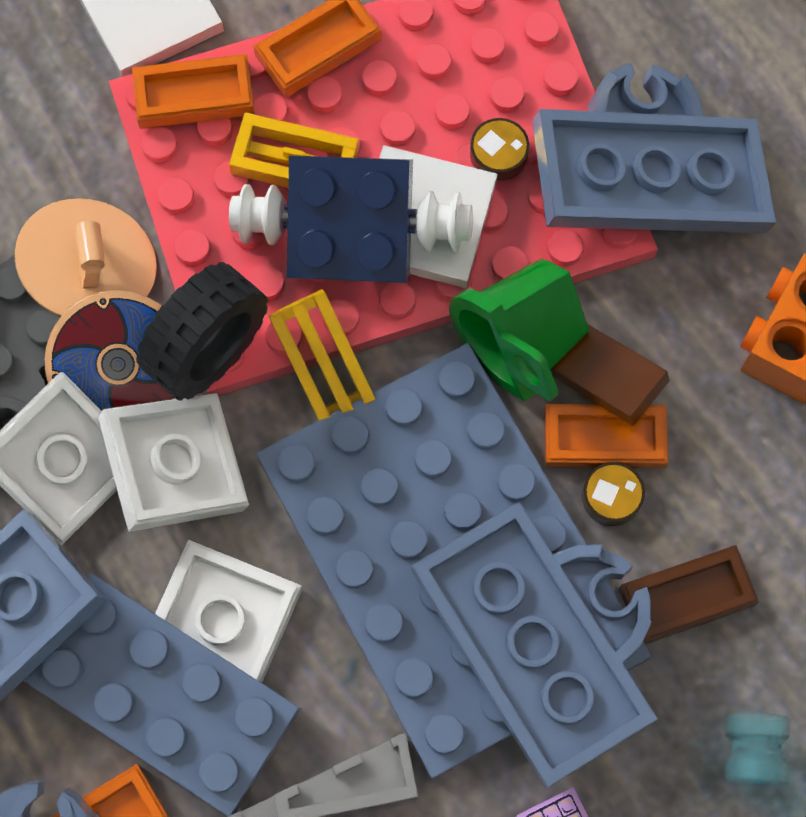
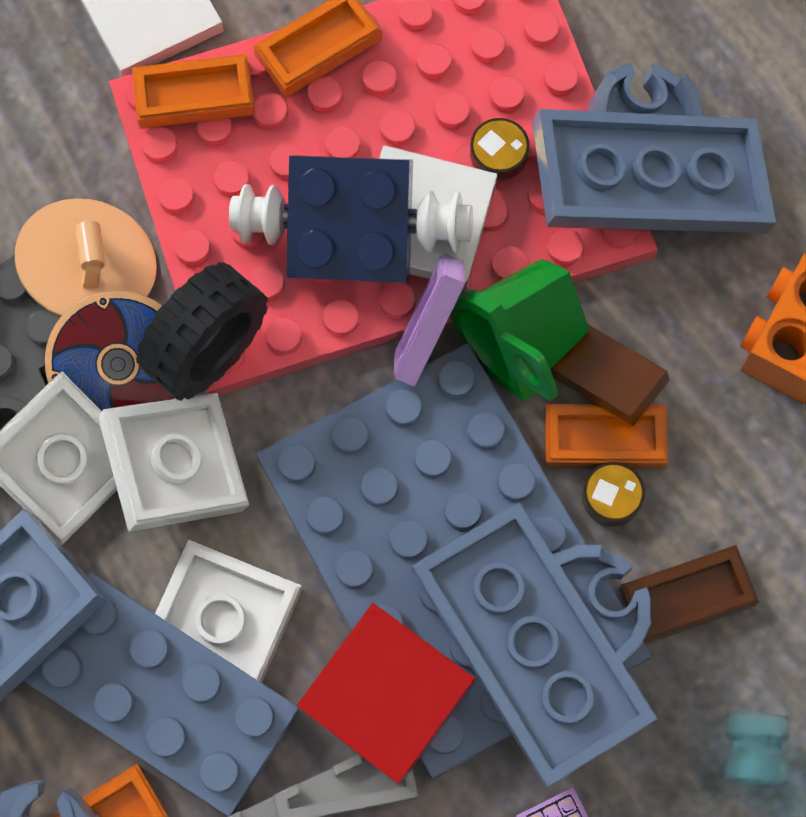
(284, 132): yellow tile -> none
(299, 310): yellow tile -> none
(386, 693): none -> red tile
(429, 319): none -> lavender tile

